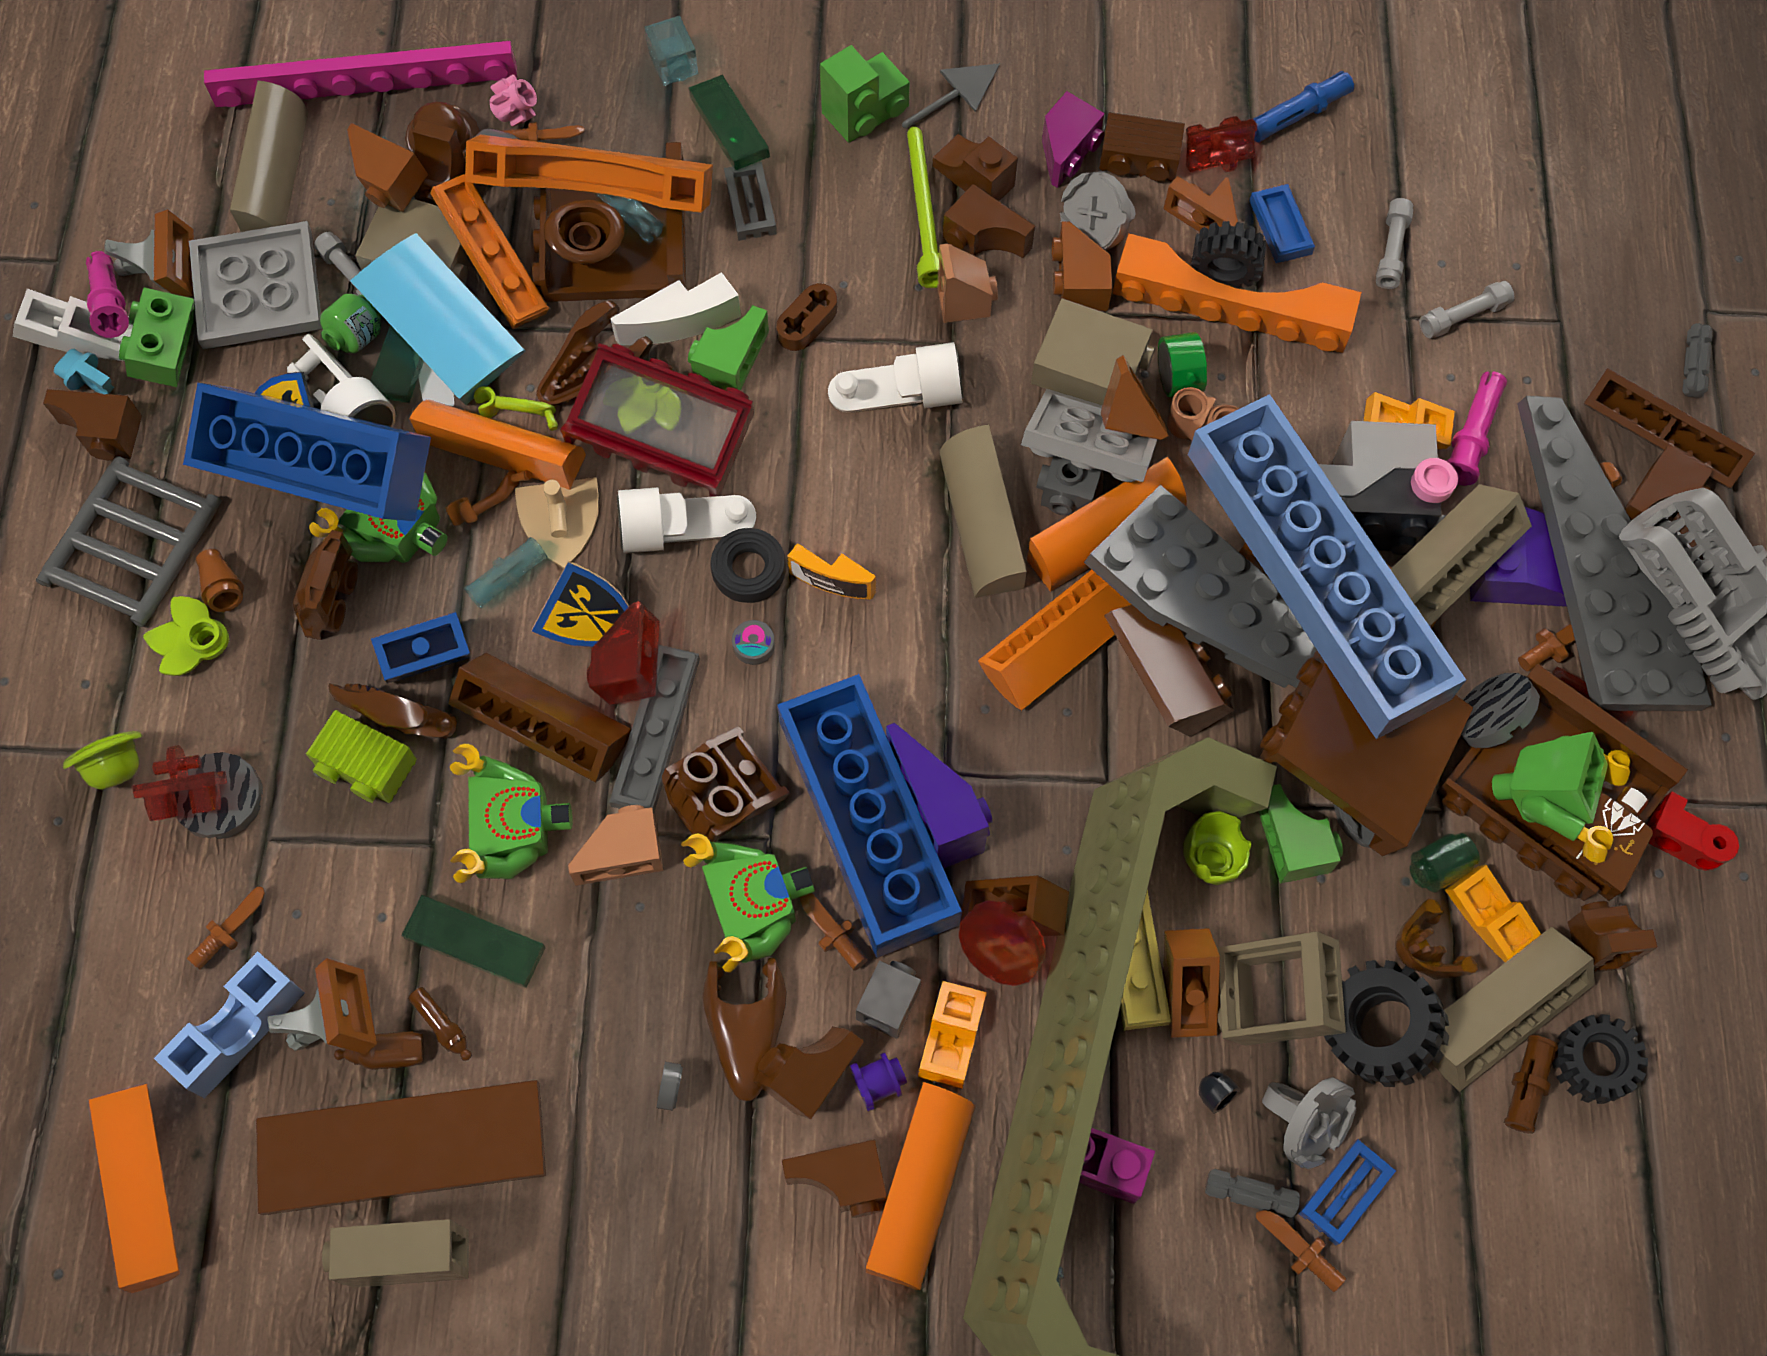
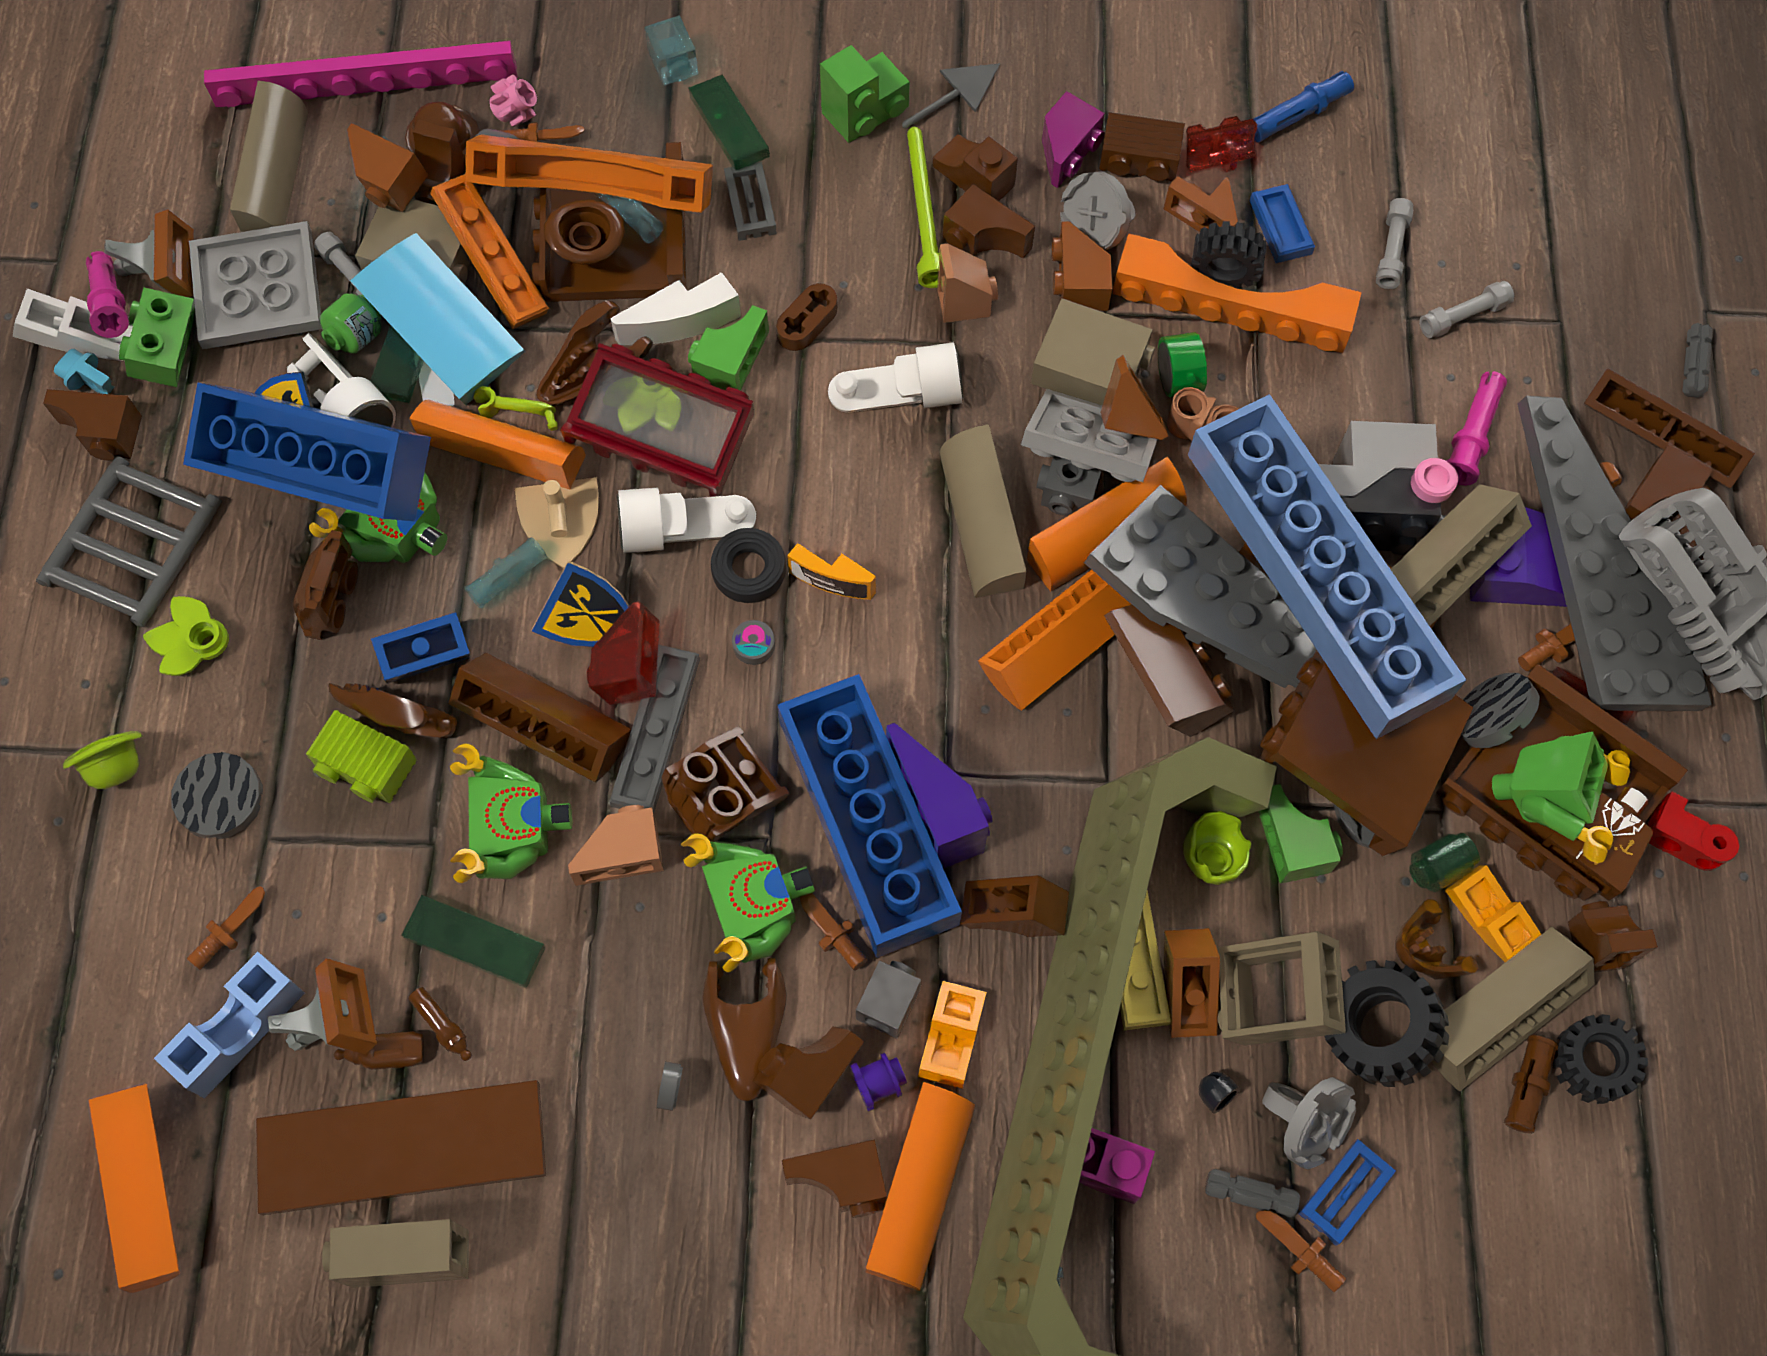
(160, 795): clear red hips -> none
(218, 582): dark orange cone -> none
(462, 510): dark orange piece -> none
(1002, 943): clear red tile -> none
(1386, 409): light orange slope -> none

